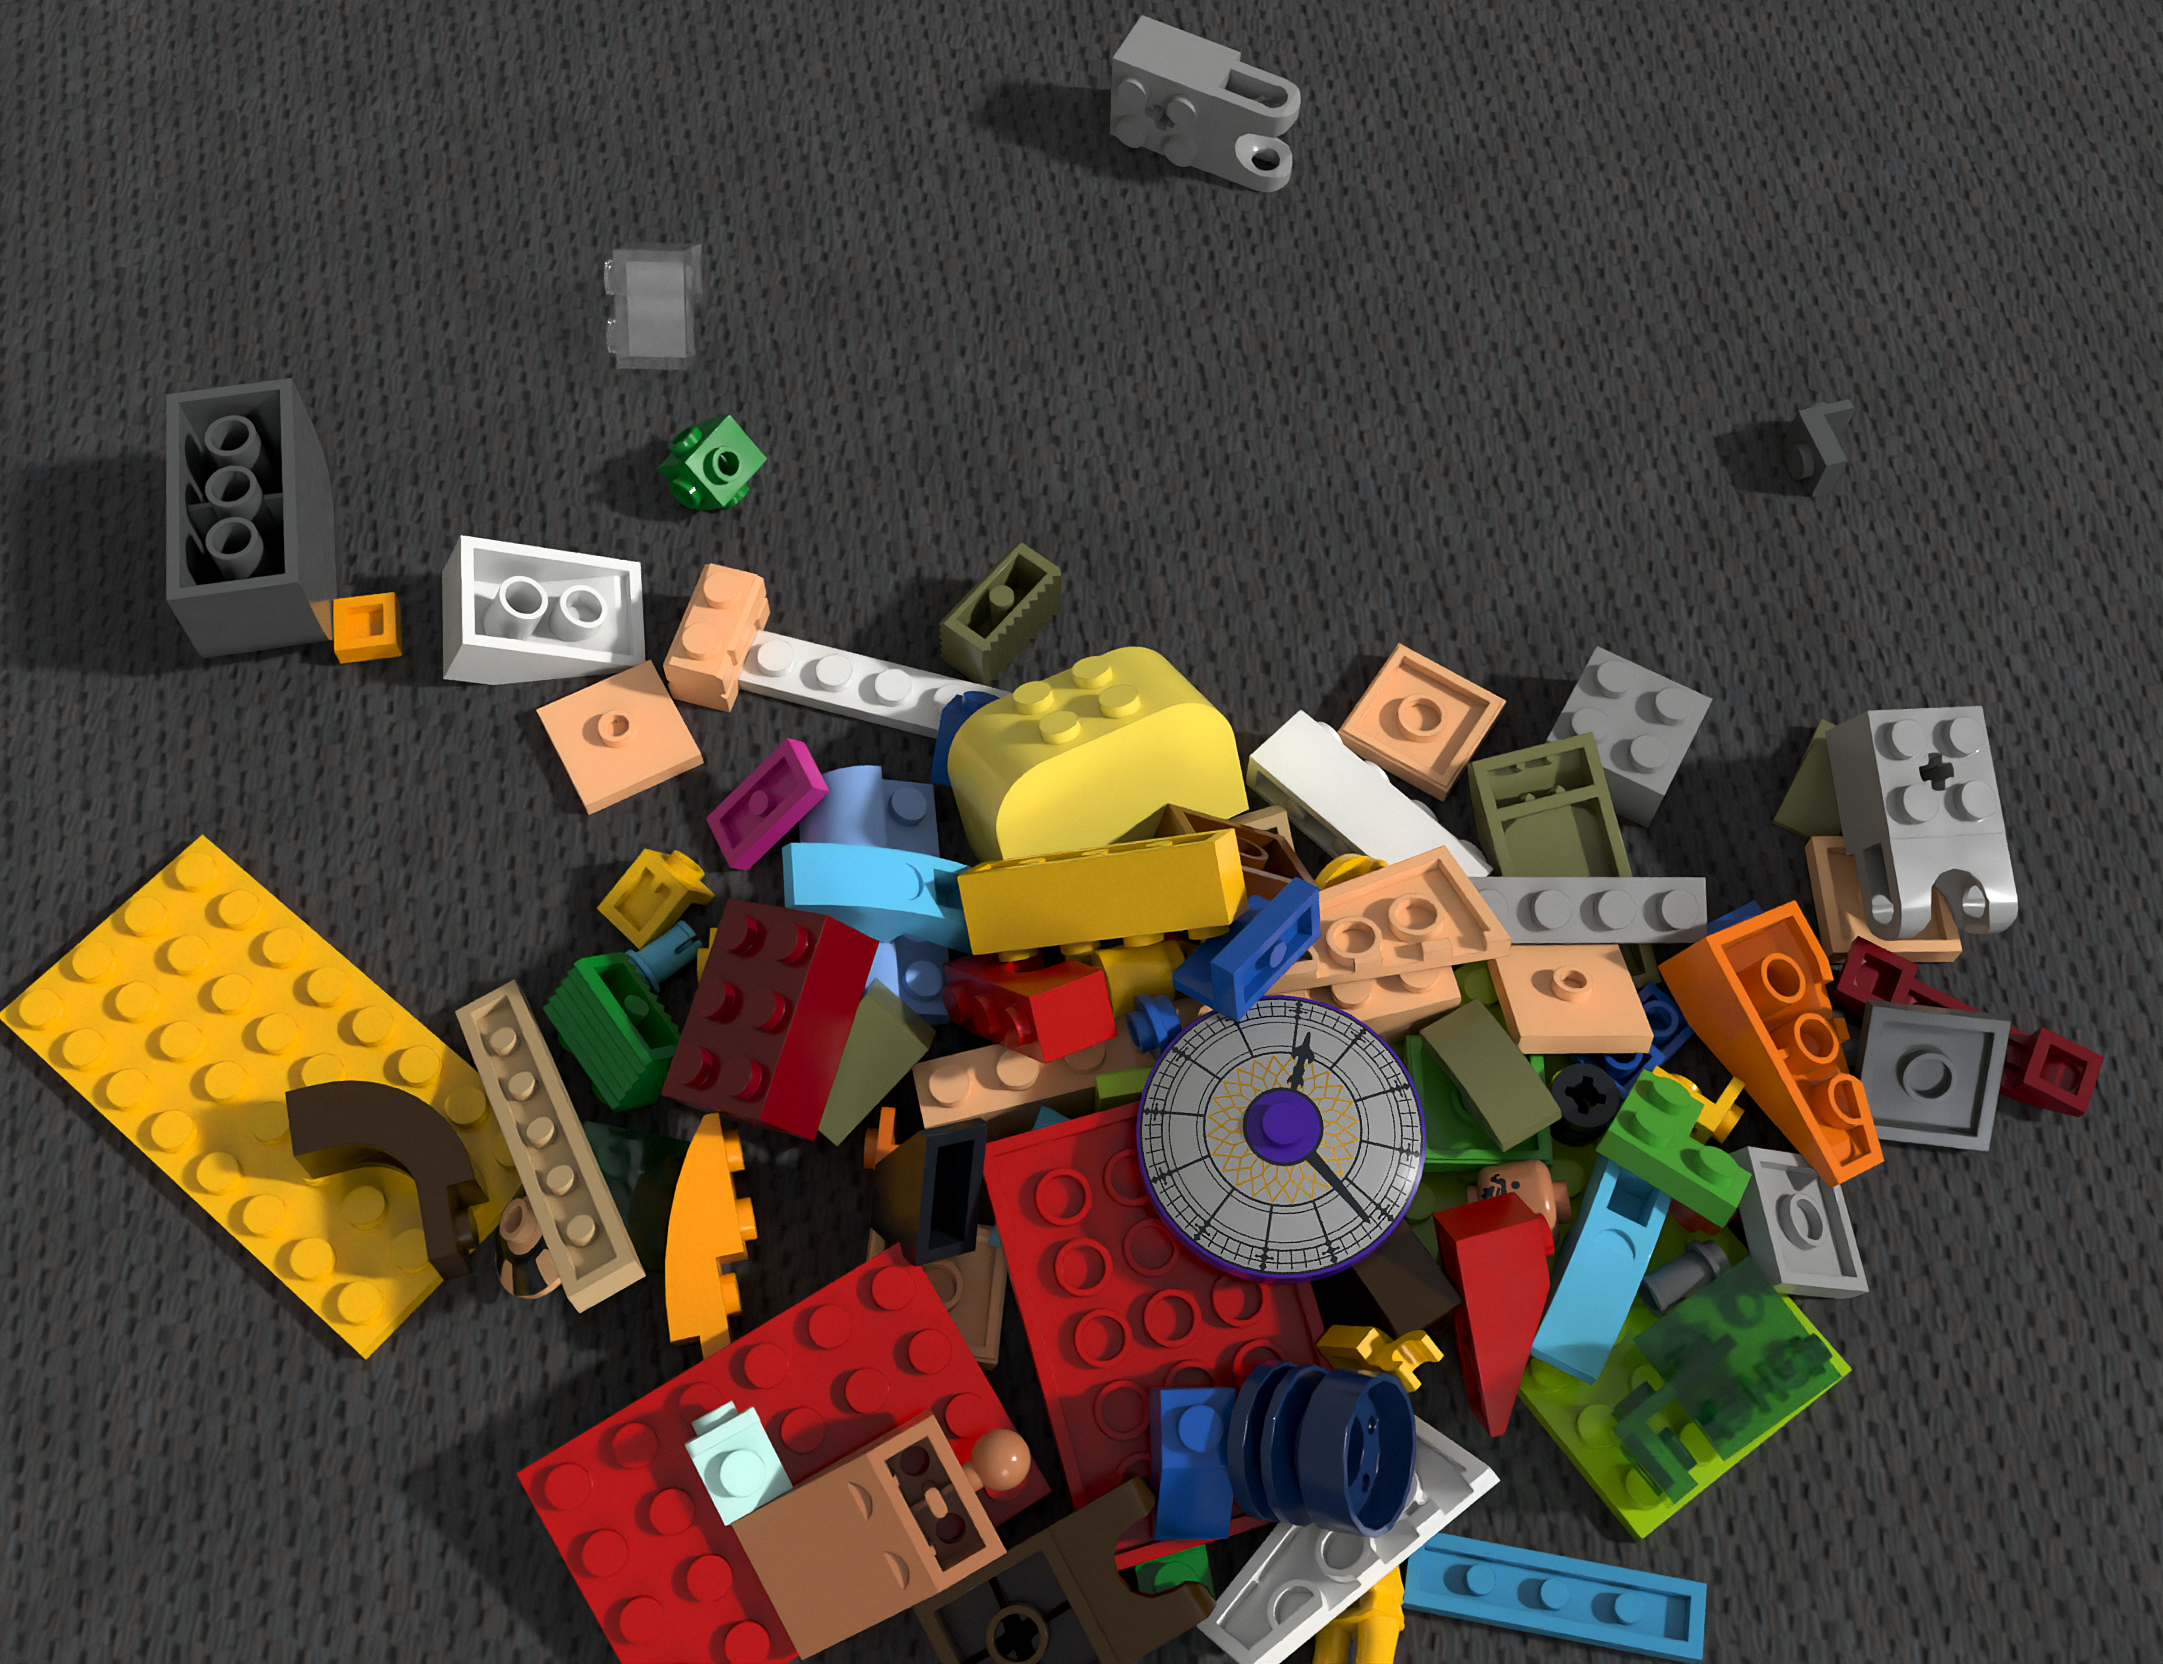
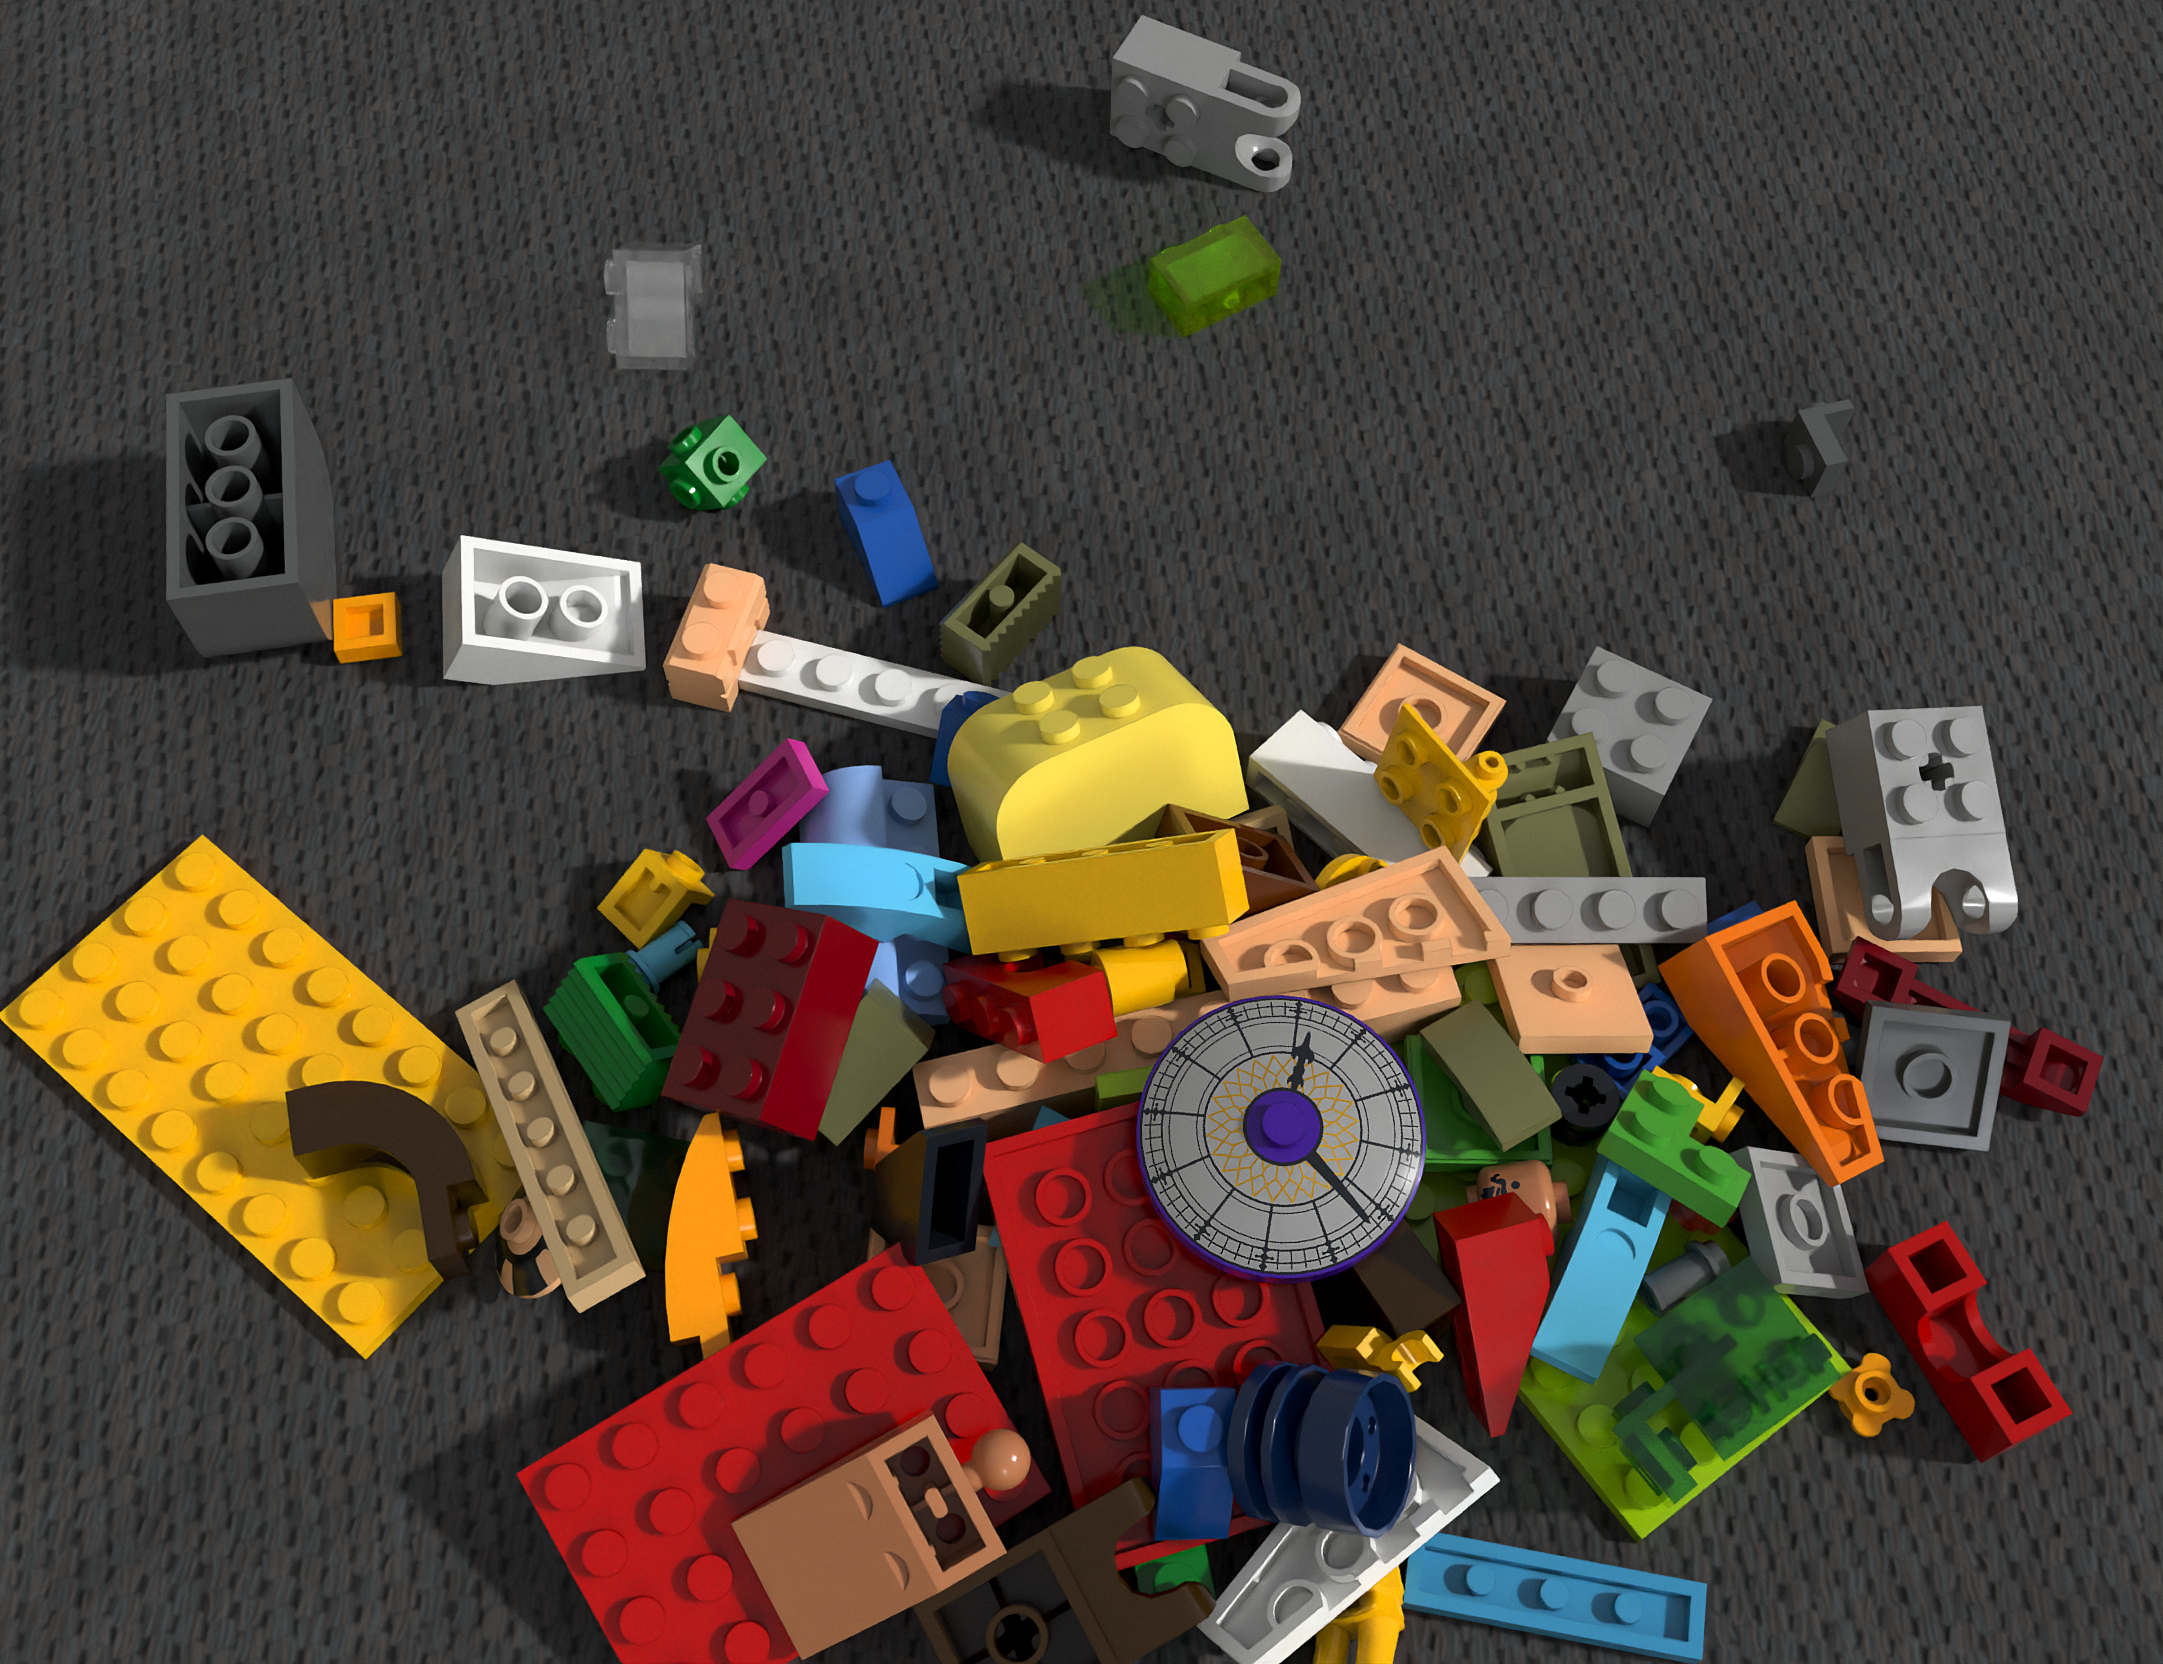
(619, 736): light nougat plate -> none
(736, 1461): light aqua bracket -> none
(885, 533): none -> blue slope
(1153, 1024): blue plate -> none
(1214, 276): none -> clear neon green brick
(1262, 945): blue panel -> none
(1434, 787): none -> yellow hinge
(1869, 1415): none -> light orange plate
(1930, 1298): none -> red arch

